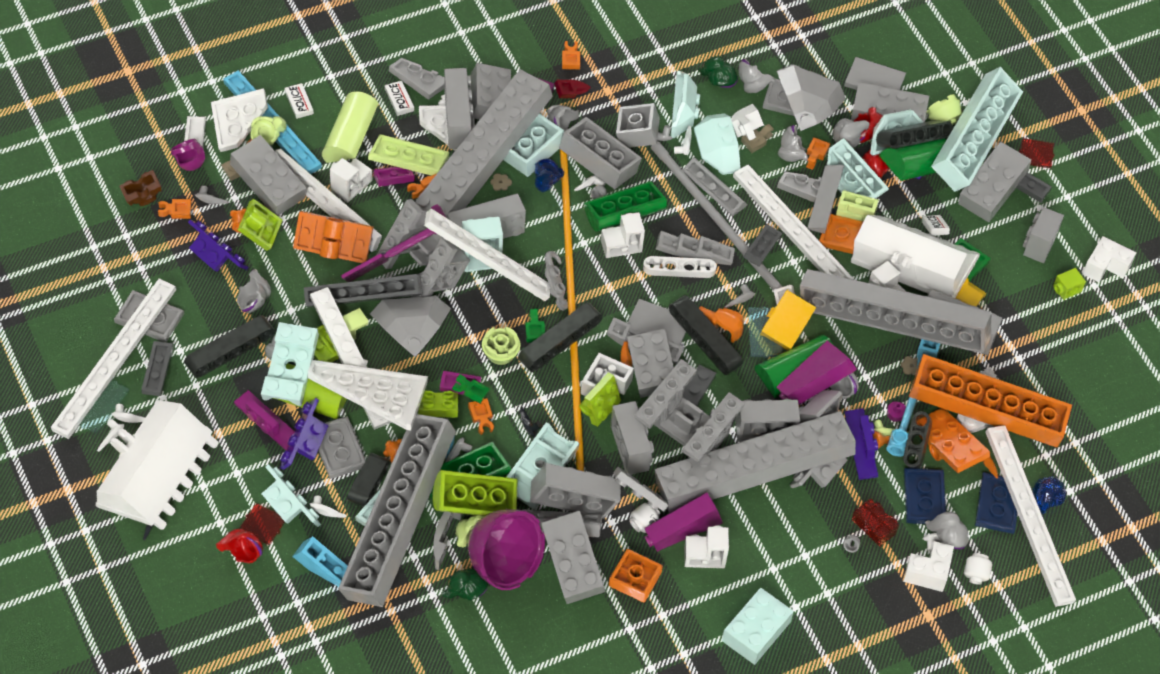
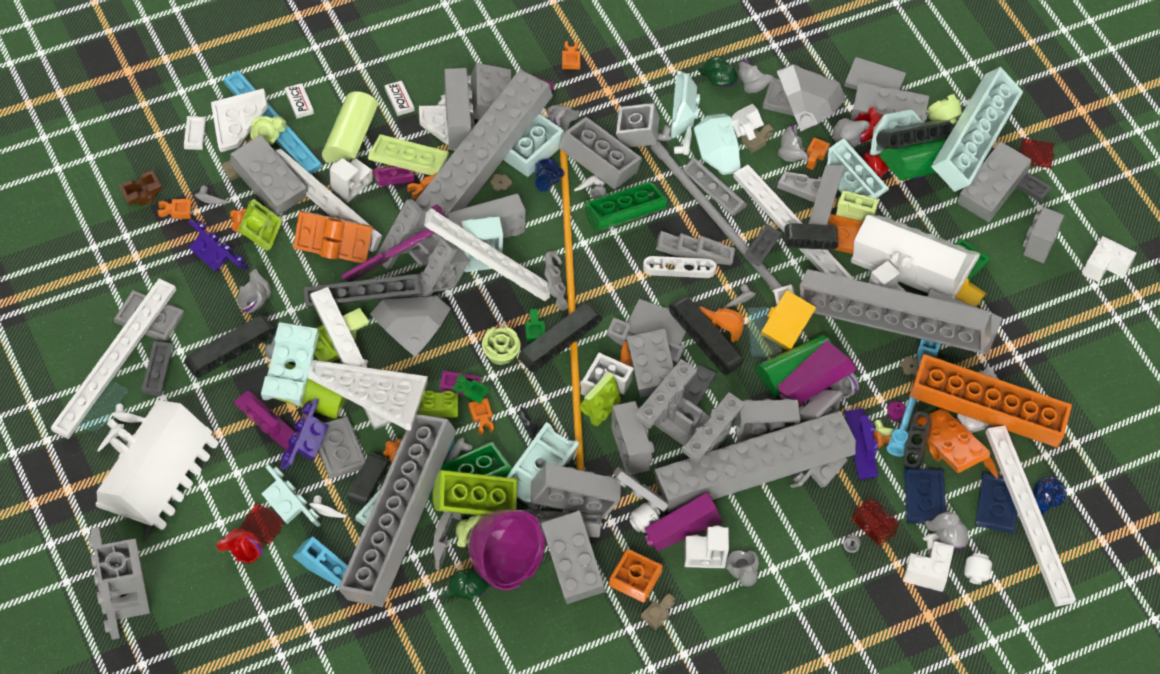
(119, 580): none -> light grey piece
(189, 154): magenta helmet -> none
(419, 79): light grey wing -> none
(570, 88): dark red plate -> none
(624, 239): white brick -> none
(657, 613): none -> dark tan plate
(743, 566): none -> light grey hair
(757, 626): light aqua brick -> none
(811, 236): none -> pearl dark grey beam
(935, 225): white tile -> none
(1069, 283): lime brick -> none

